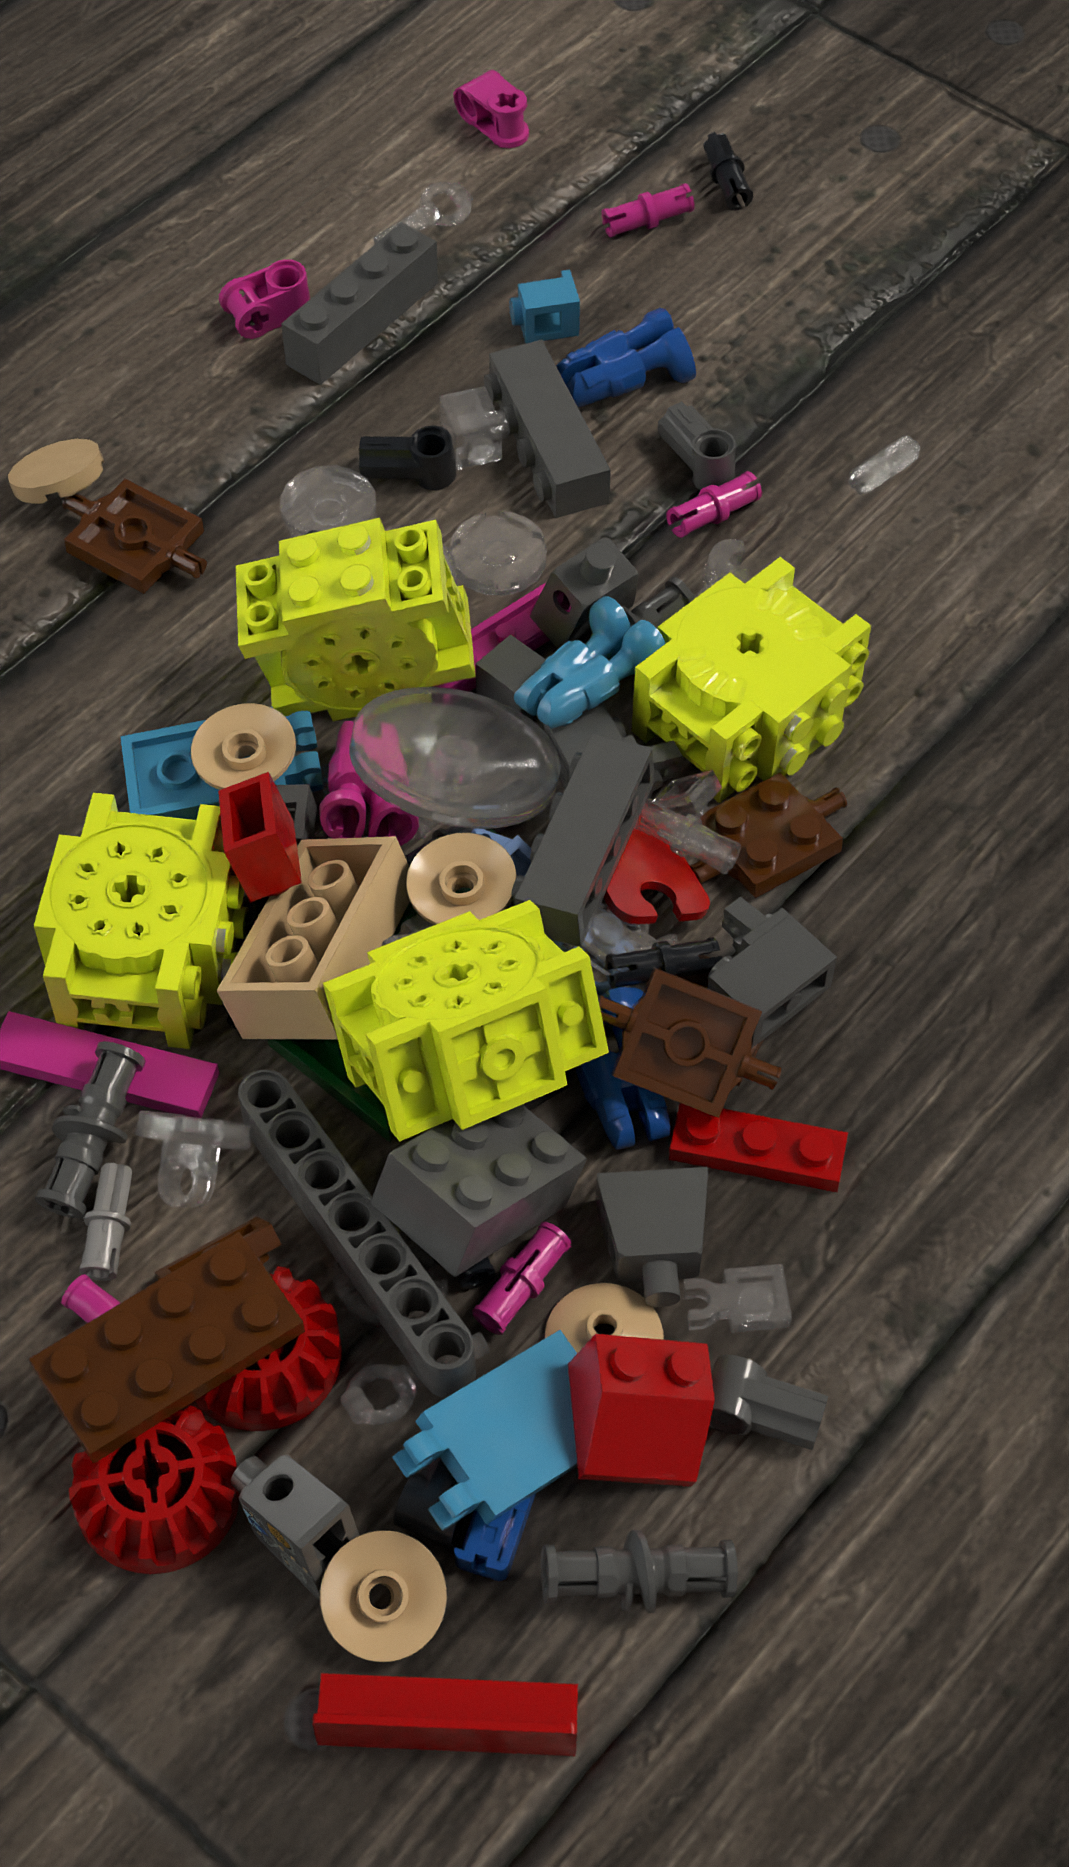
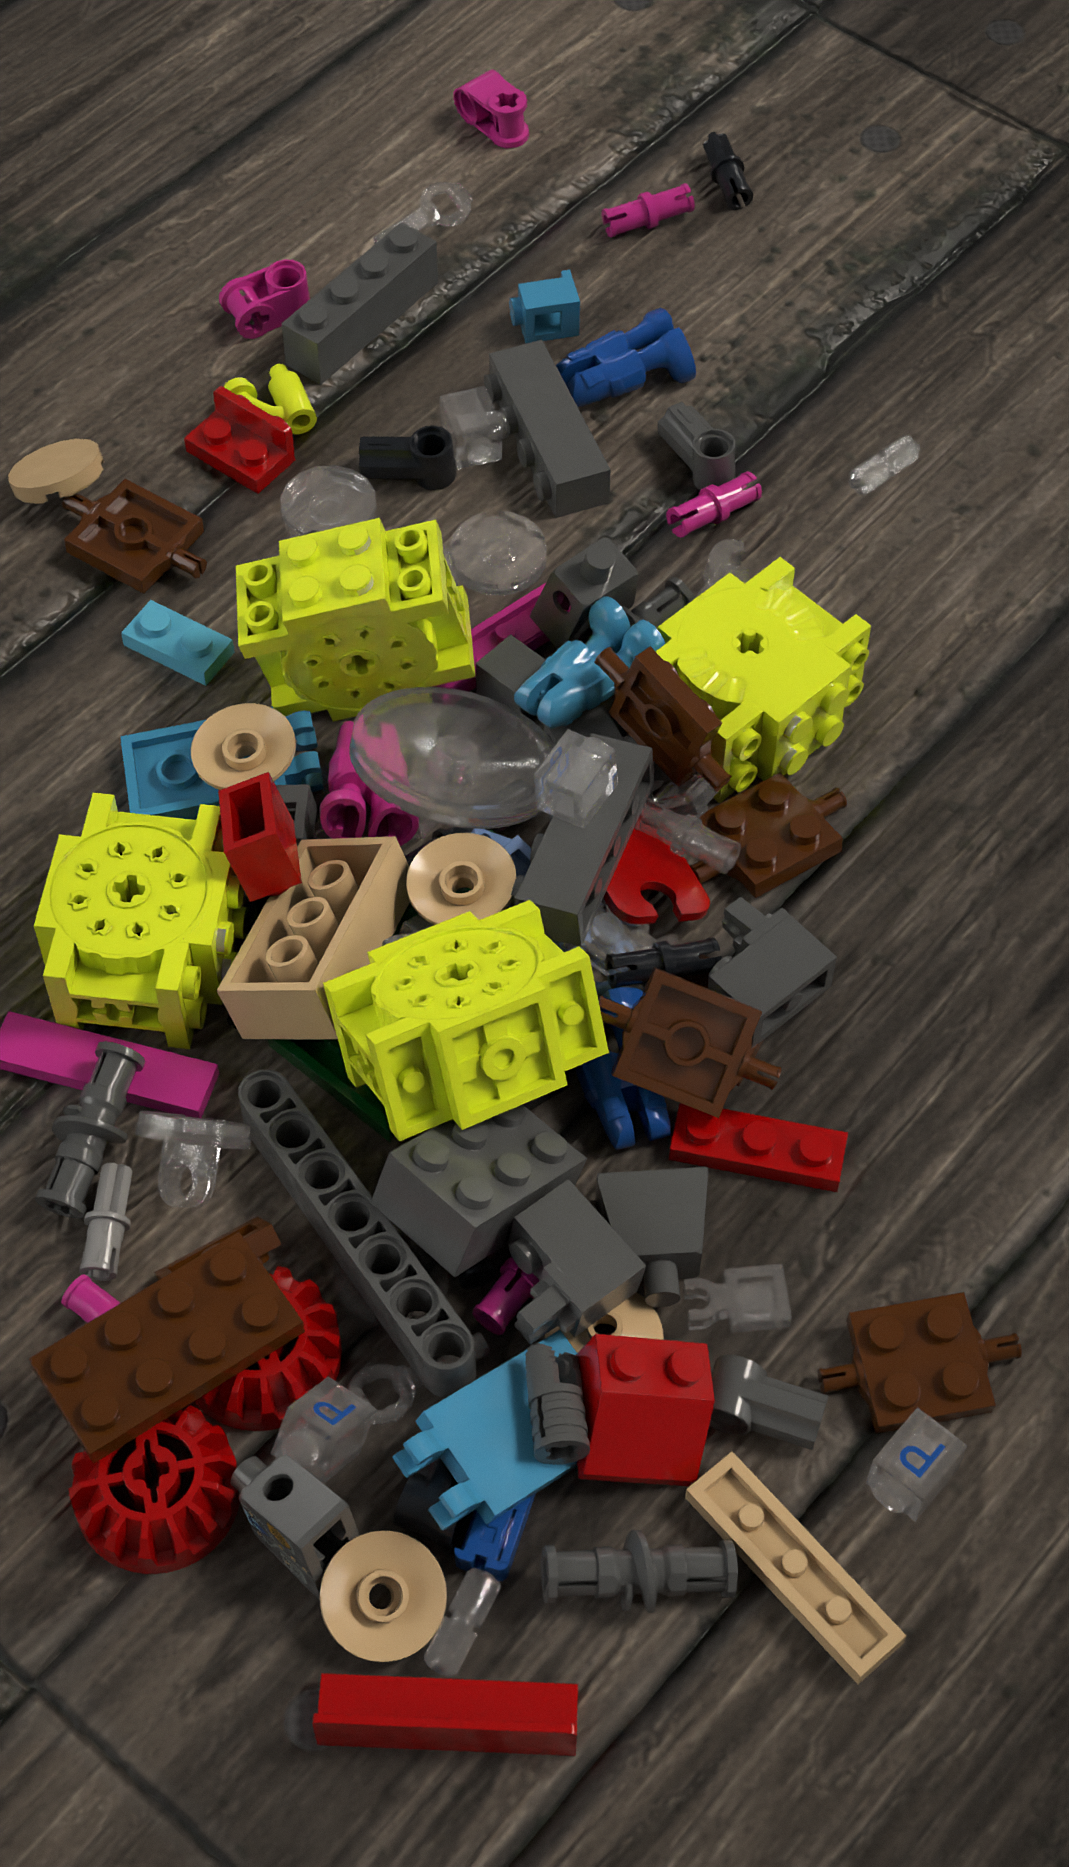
(178, 642): none -> medium azure plate
(242, 441): none -> red bracket
(288, 395): none -> neon yellow plant
(324, 1429): none -> clear brick
(455, 1634): none -> clear piece
(556, 1406): none -> dark grey hinge
(576, 778): none -> clear brick
(578, 1262): none -> dark grey hinge
(664, 715): none -> reddish brown plate
(795, 1567): none -> tan plate
(915, 1465): none -> clear brick
(920, 1358): none -> reddish brown plate

